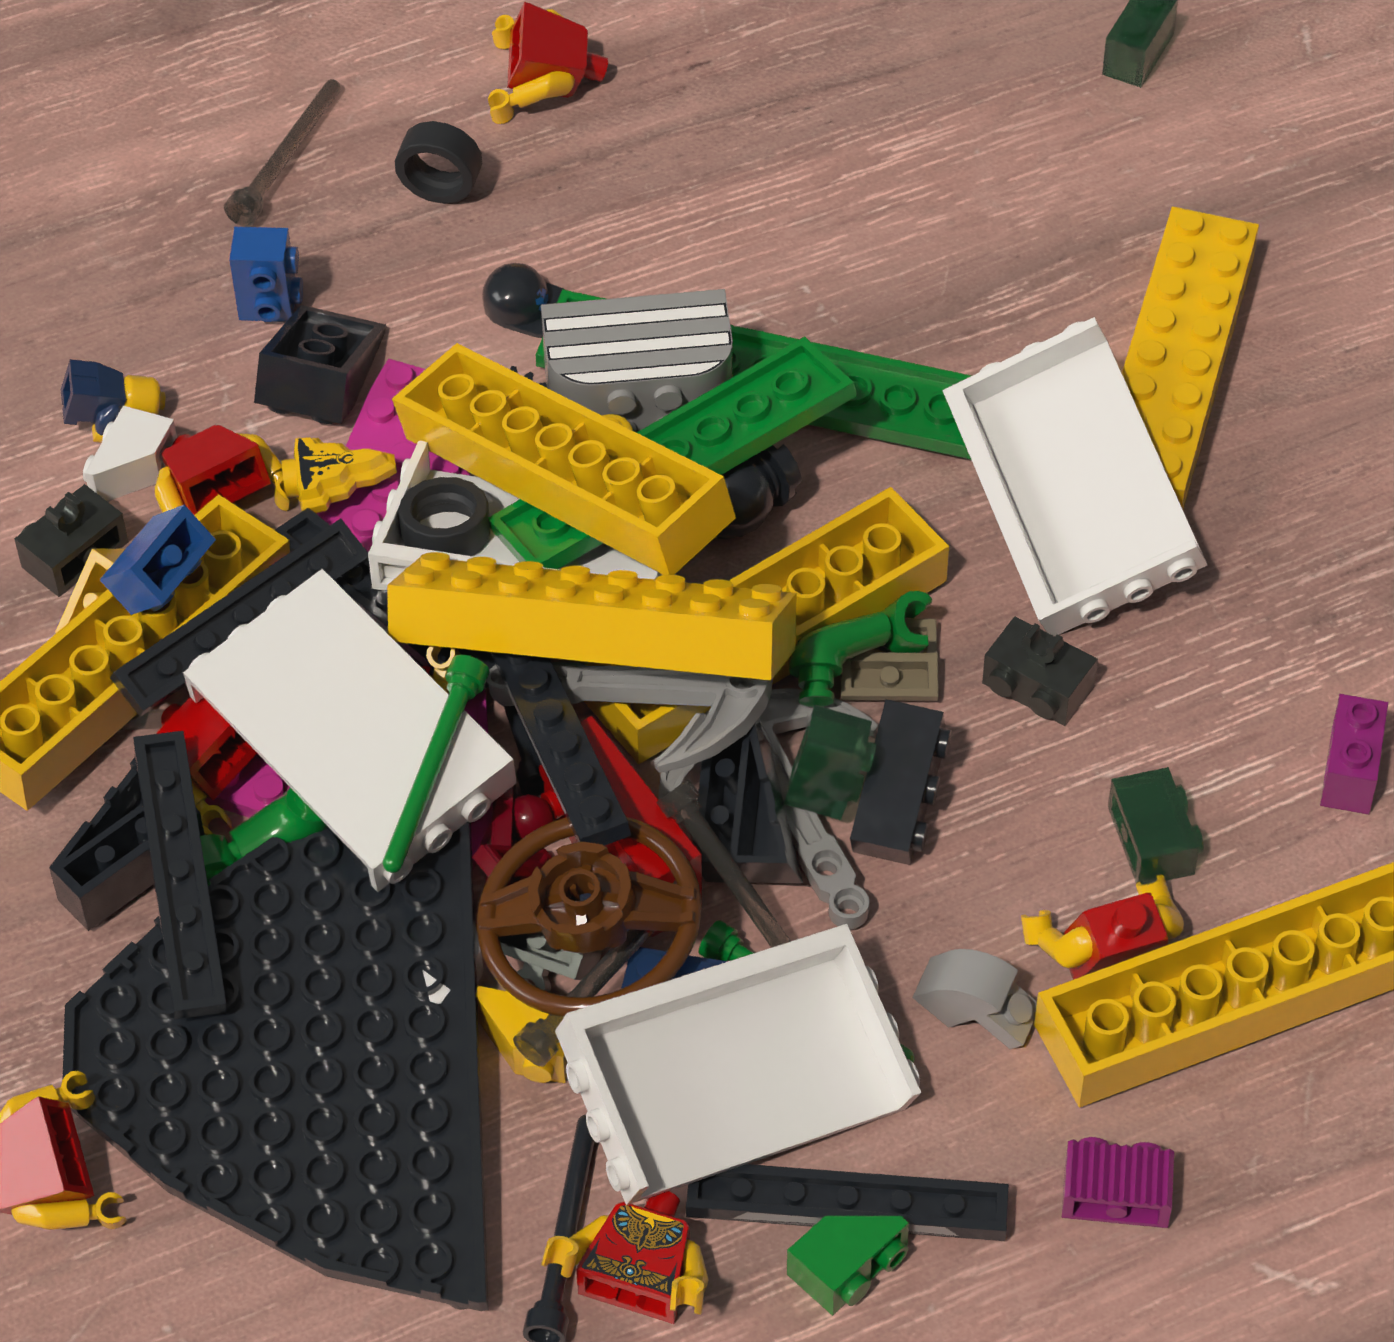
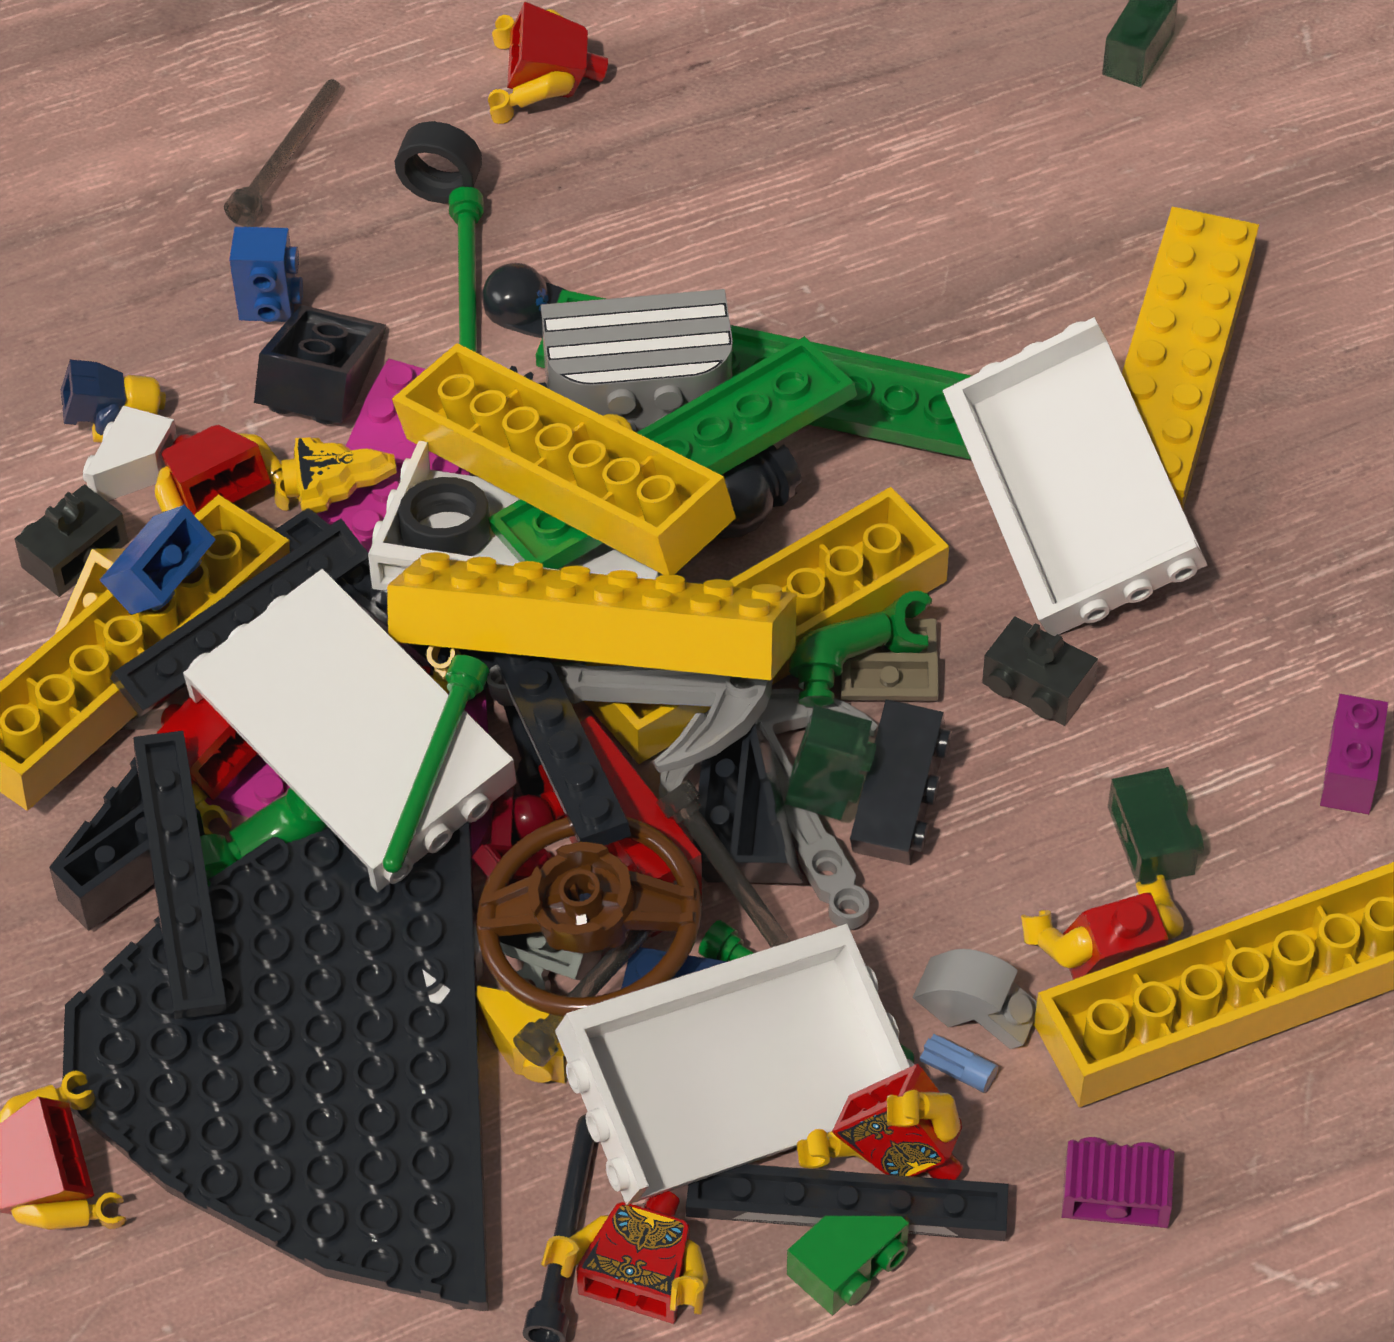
(466, 209): none -> green piece
(896, 1126): none -> torso
(959, 1063): none -> medium blue piece

